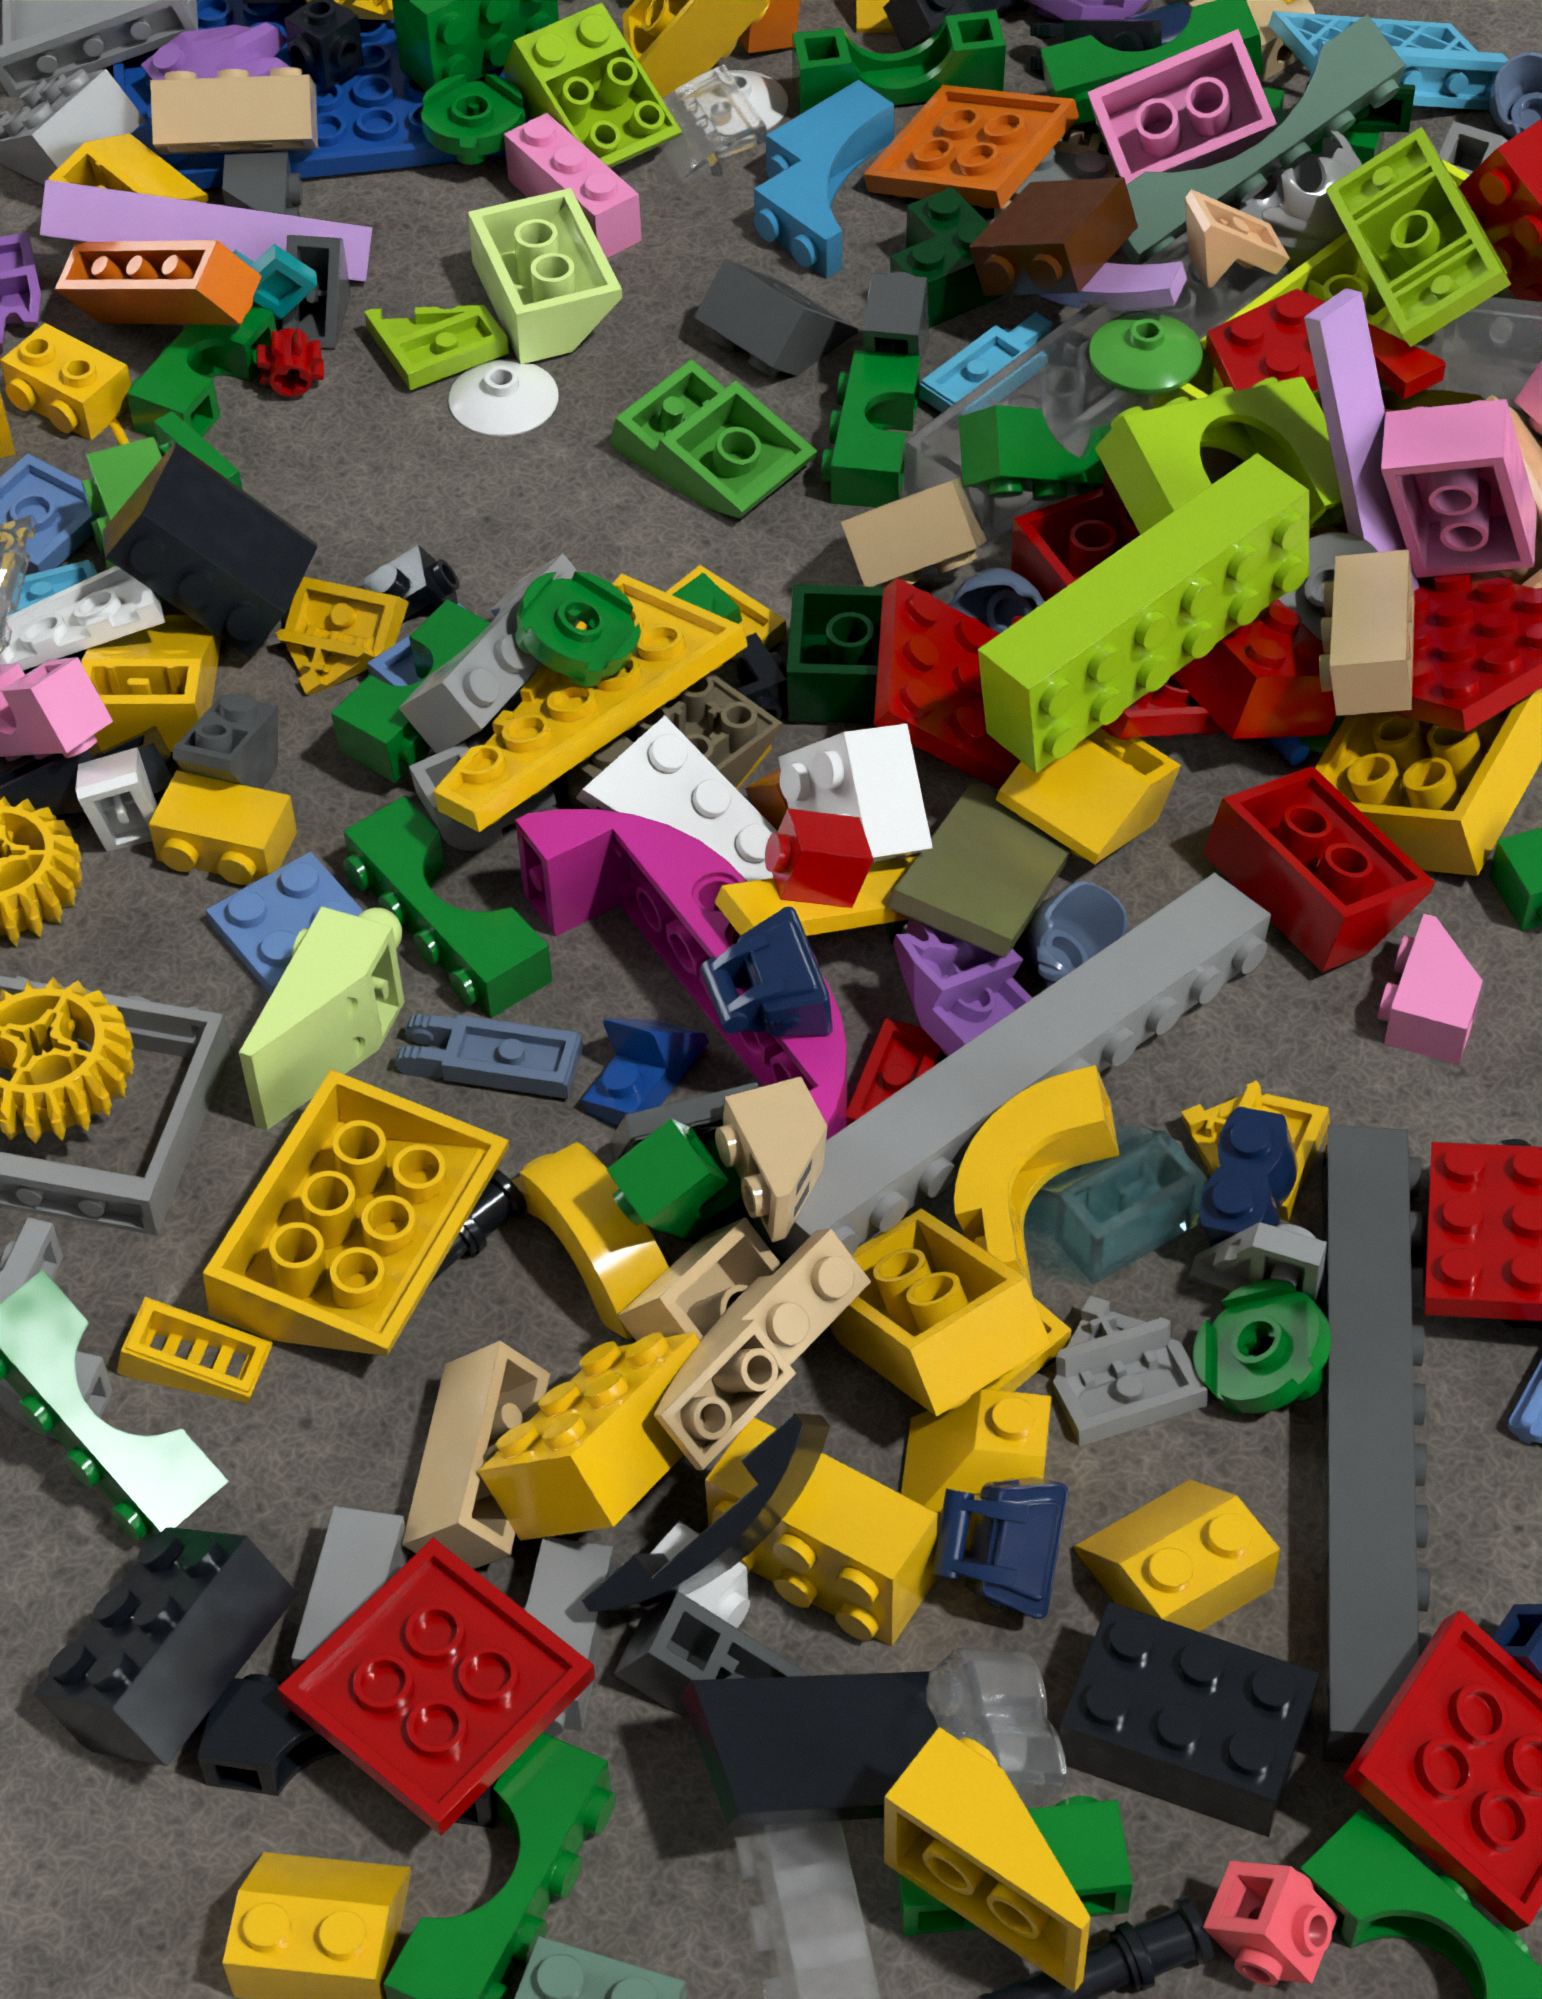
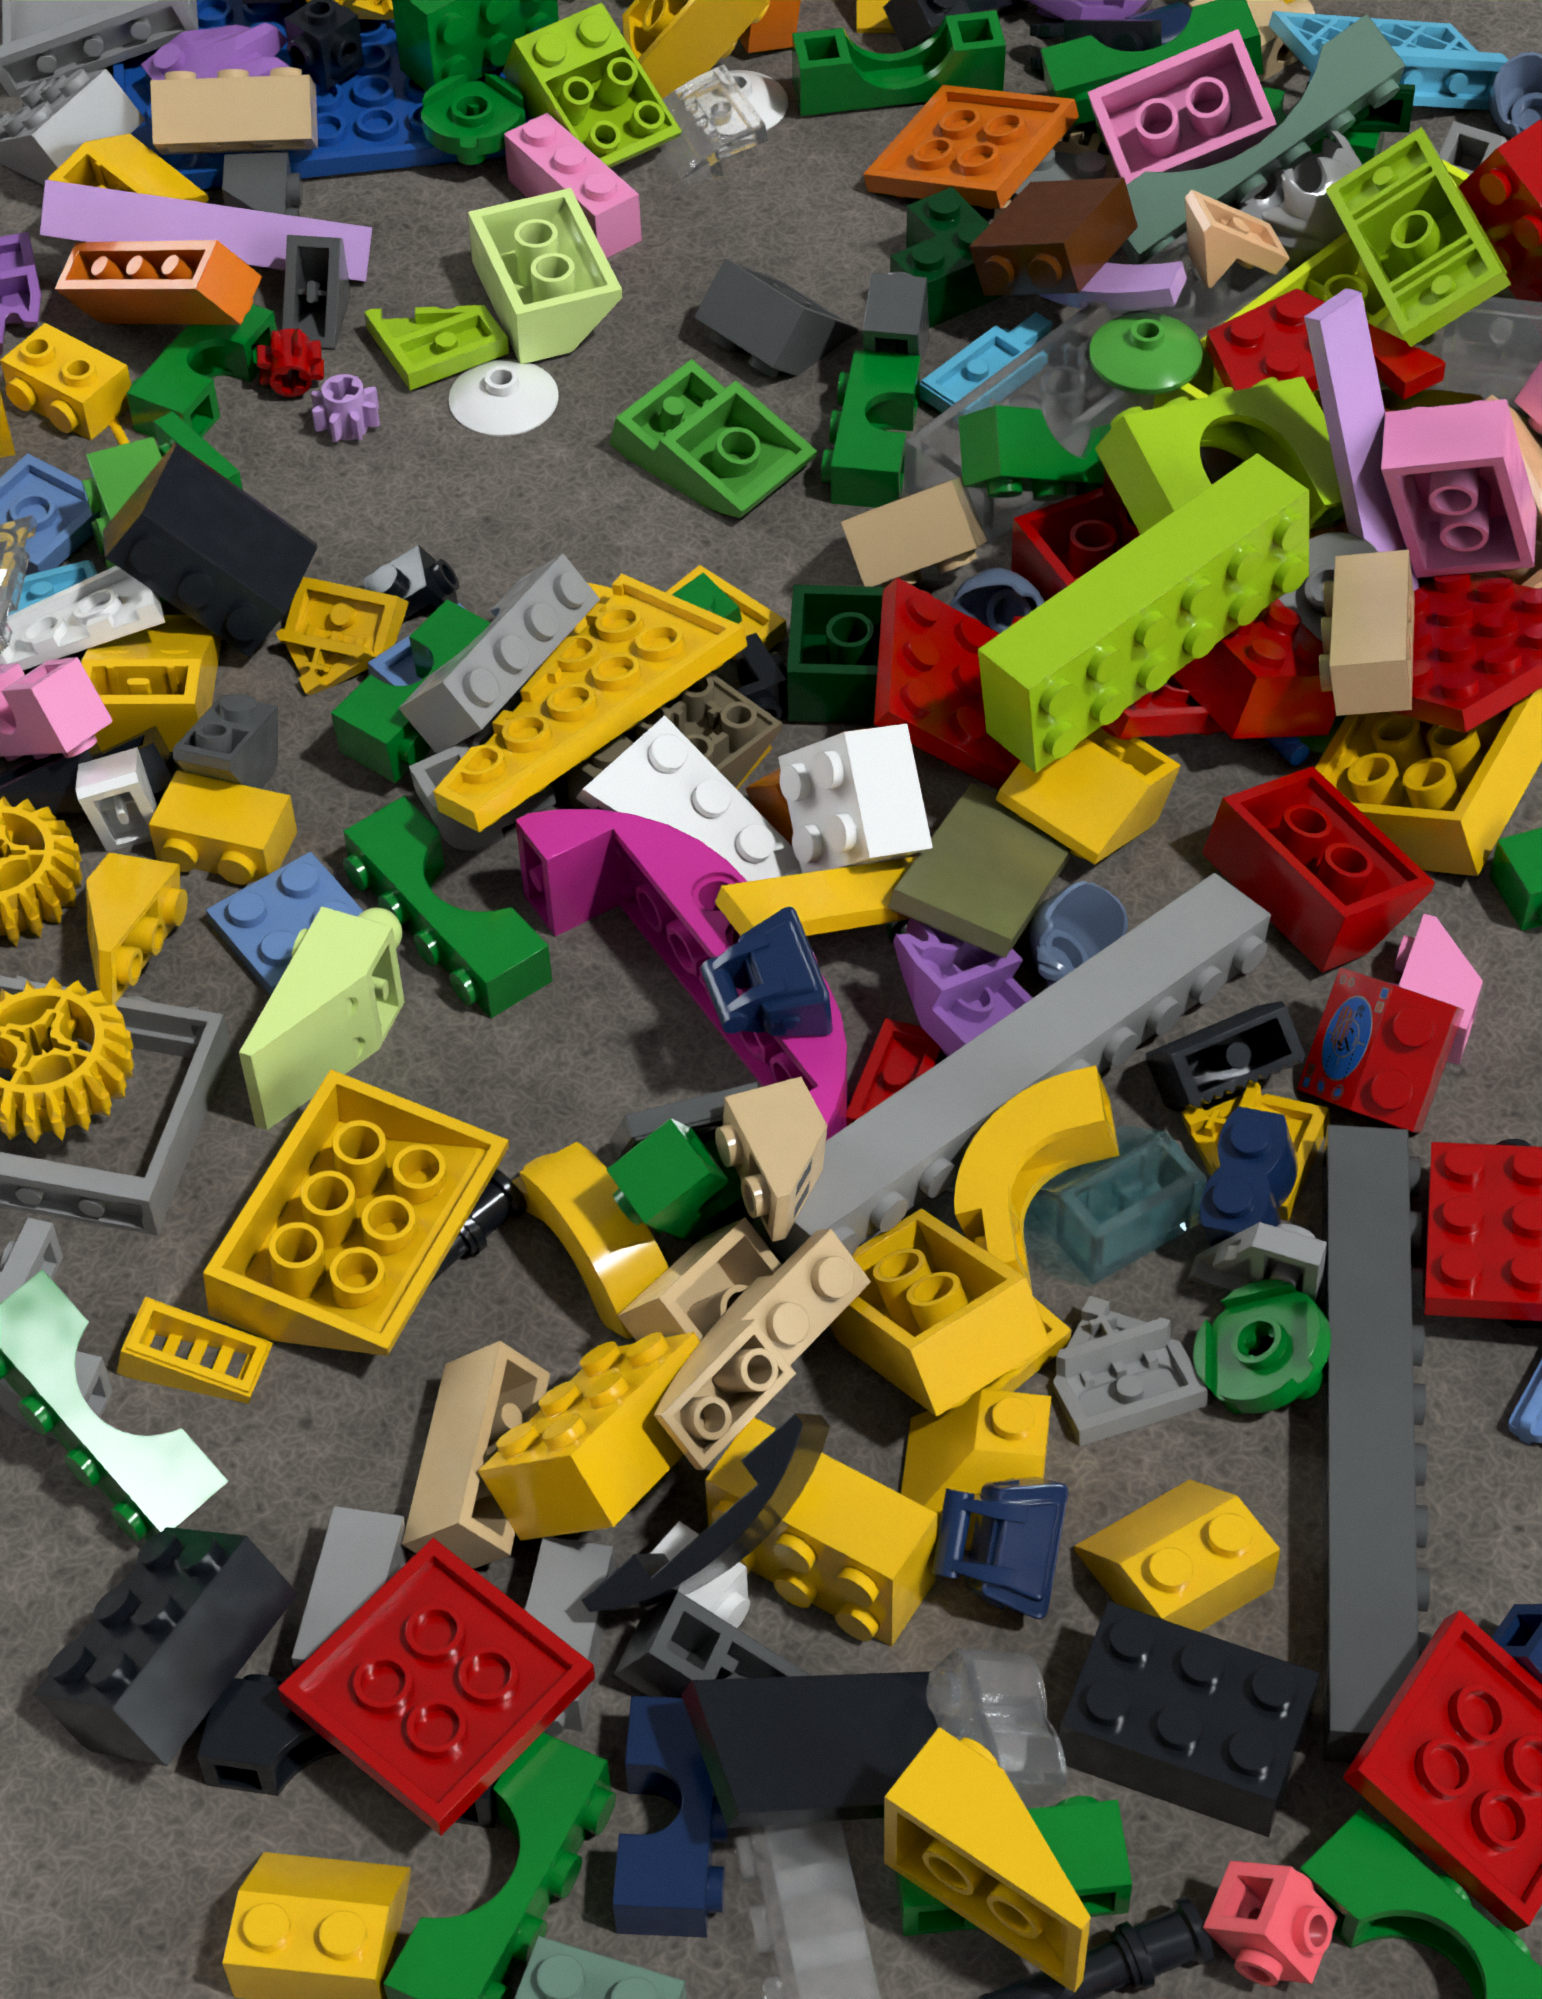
(129, 916): none -> yellow slope
(283, 280): teal slope -> none
(345, 408): none -> lavender gear
(491, 1054): sand blue hinge -> none
(582, 655): green plate -> none
(645, 1069): blue slope -> none
(668, 1876): none -> dark blue arch
(808, 166): dark azure arch -> none
(819, 858): red brick -> none
(1225, 1056): none -> black brick
(1380, 1050): none -> red slope

